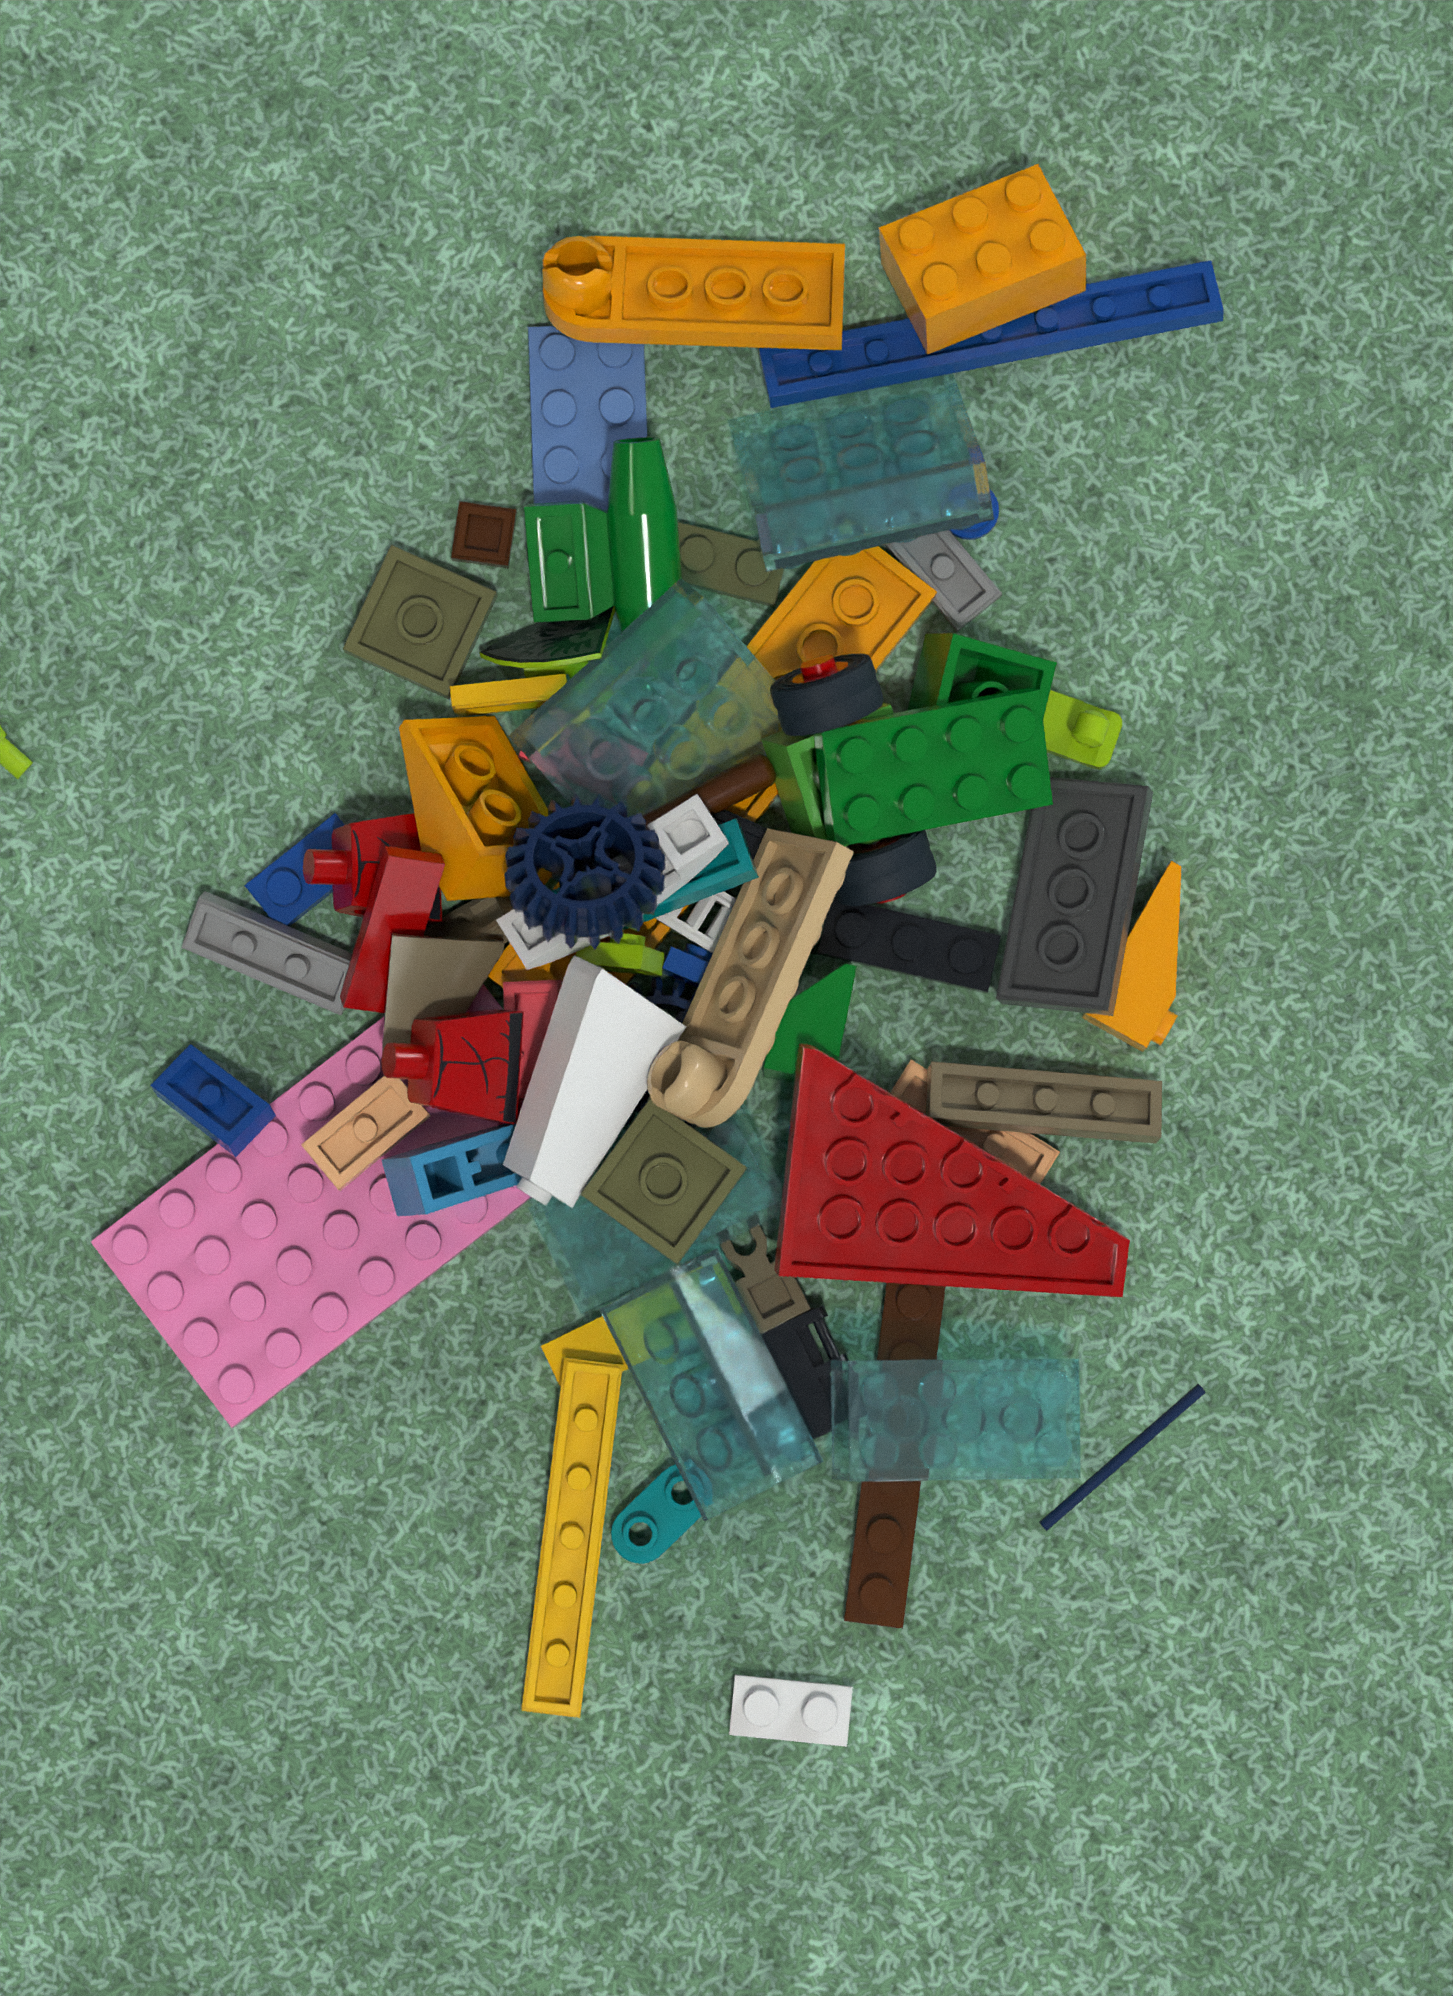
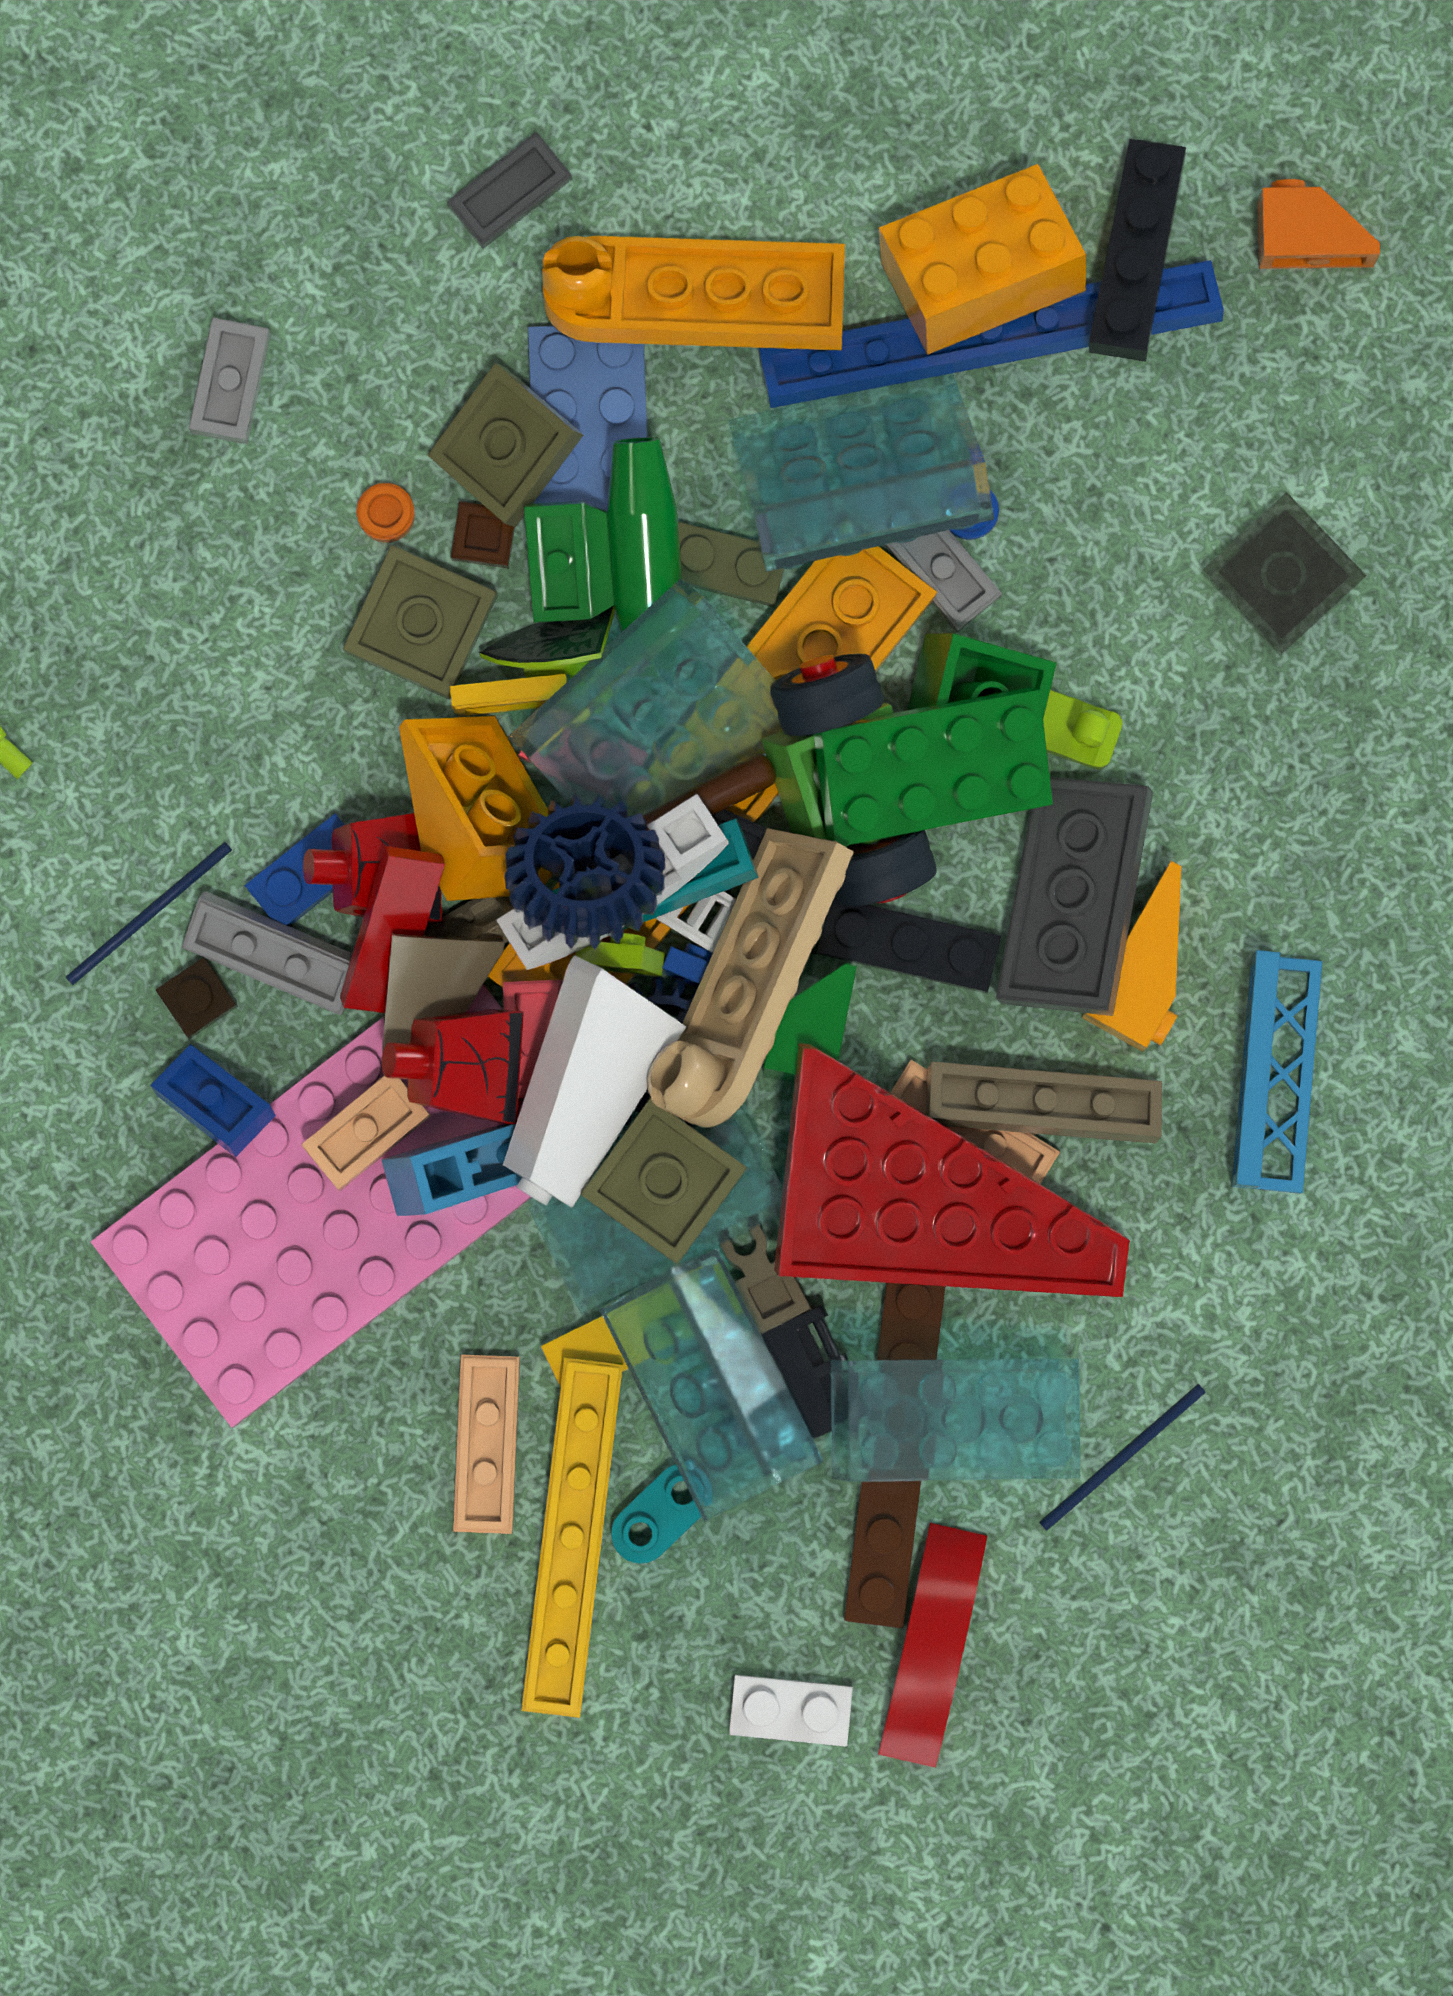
(146, 915): none -> dark blue axle
(196, 998): none -> dark brown plate
(230, 381): none -> light grey plate
(385, 512): none -> orange tile
(486, 1444): none -> light nougat tile
(505, 445): none -> olive plate
(509, 190): none -> dark grey tile
(933, 1645): none -> red slope
(1137, 250): none -> black plate
(1256, 1072): none -> dark azure fence
(1283, 574): none -> clear smoke tile
(1309, 230): none -> orange slope

